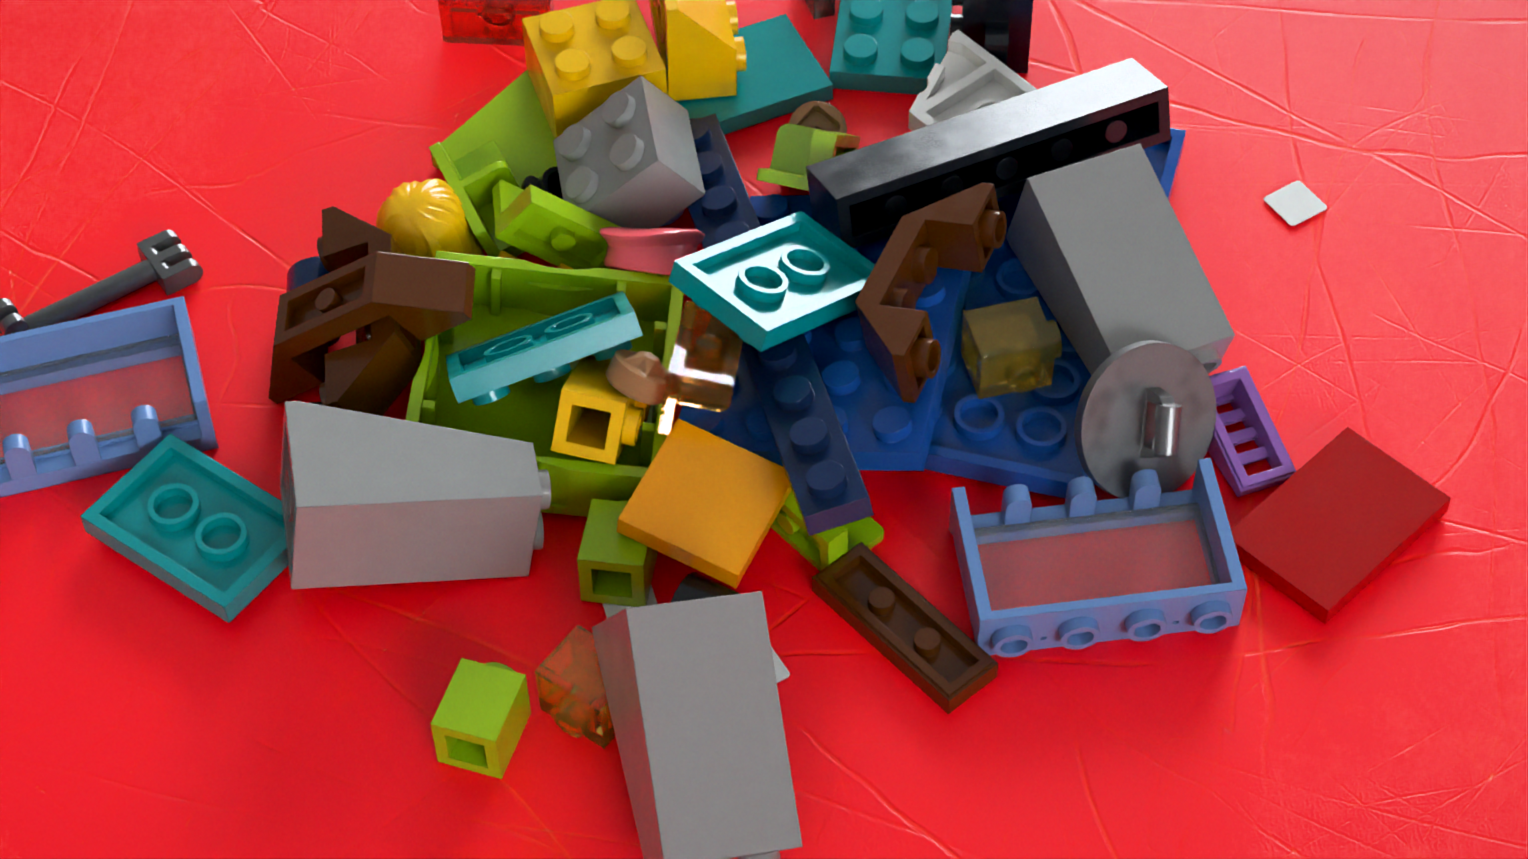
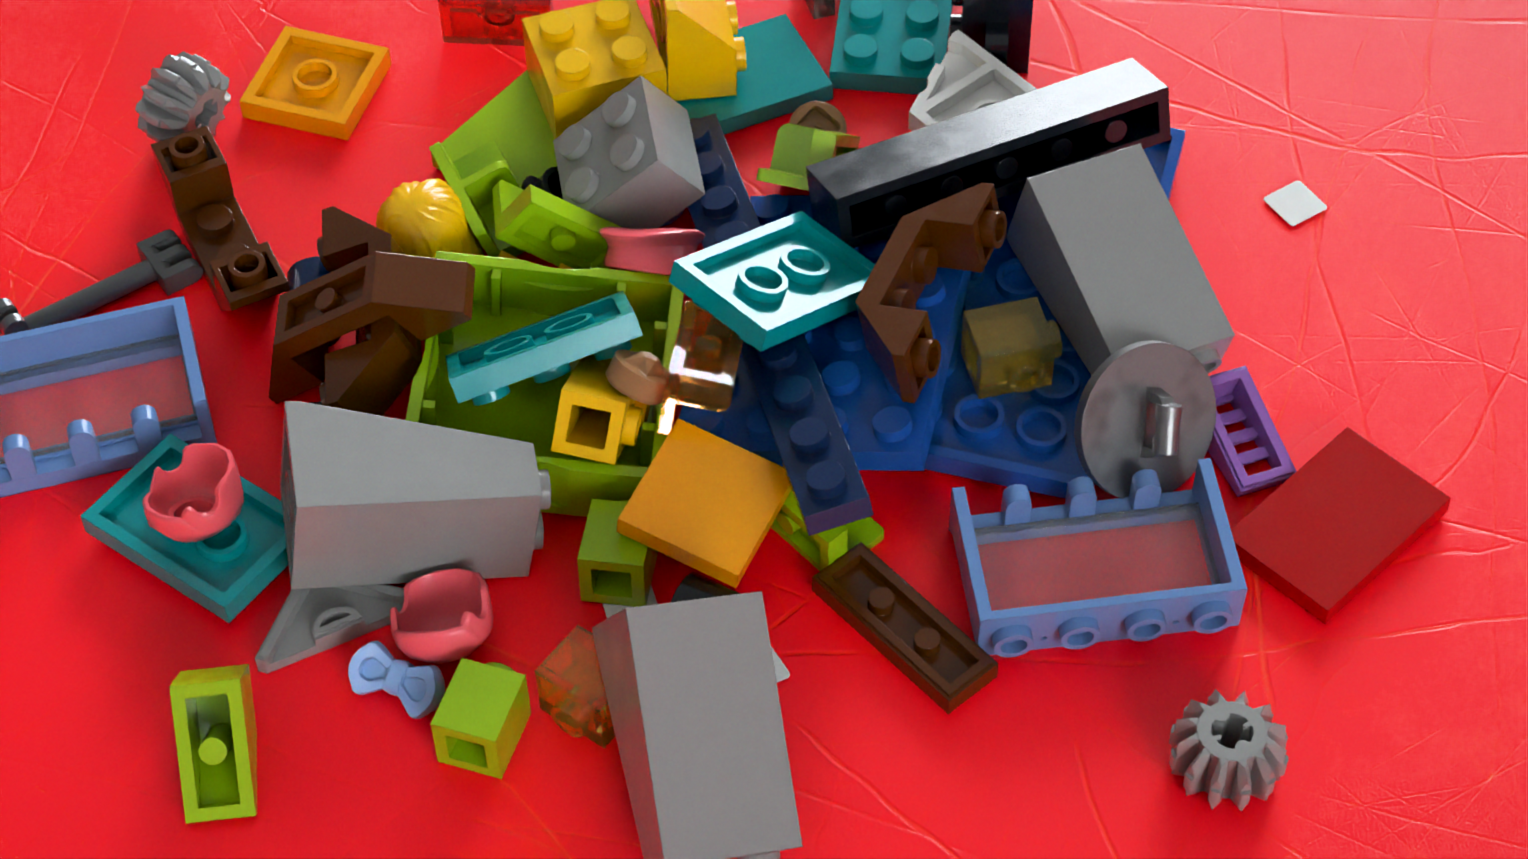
(182, 97): none -> light grey gear
(196, 496): none -> coral hair
(213, 222): none -> reddish brown slope
(216, 742): none -> lime slope
(315, 83): none -> light orange tile
(323, 619): none -> light grey tile
(416, 686): none -> light blue piece
(443, 616): none -> coral hair
(1228, 750): none -> light grey gear

